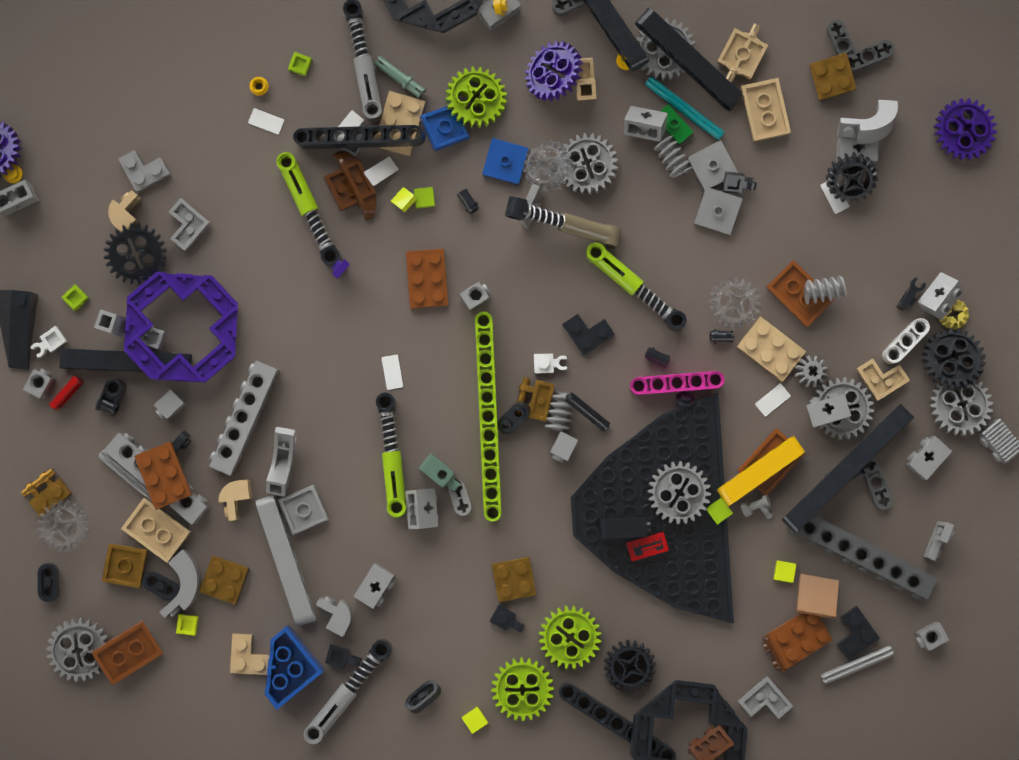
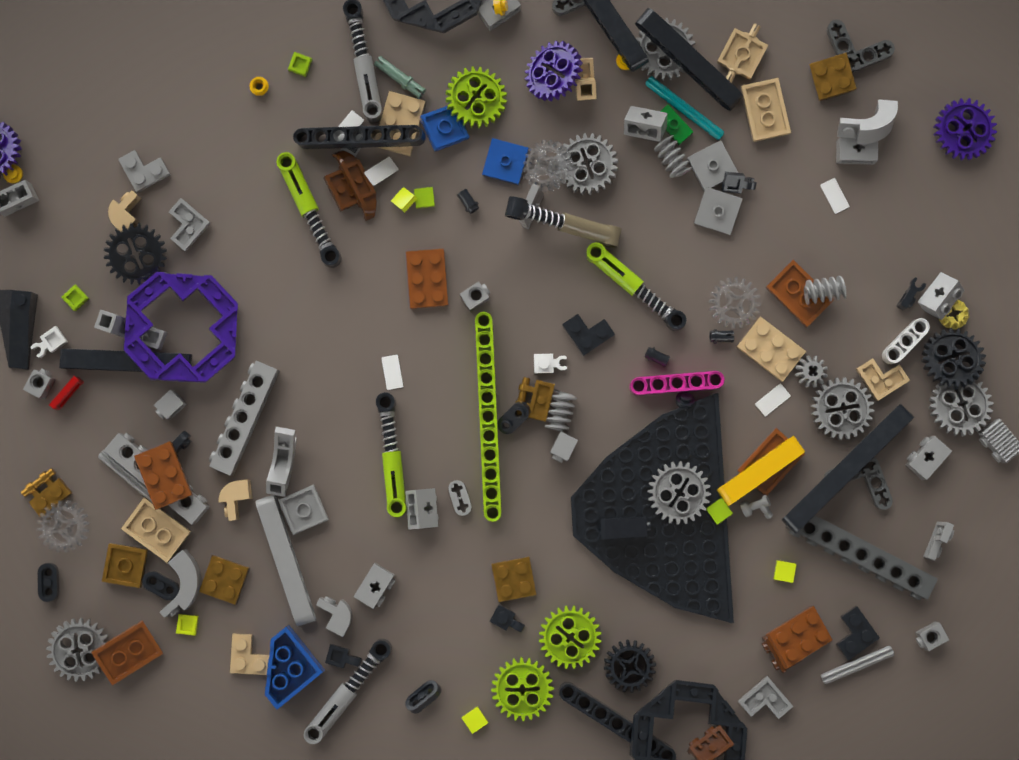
(110, 398): black piece -> none
(266, 121): white sticker -> none
(339, 267): dark purple plate -> none
(432, 466): sand green torso -> none
(588, 412): black axle -> none
(647, 546): red tile -> none
(817, 596): medium nougat tile -> none
(839, 412): light grey brick -> none
(860, 164): black gear -> none

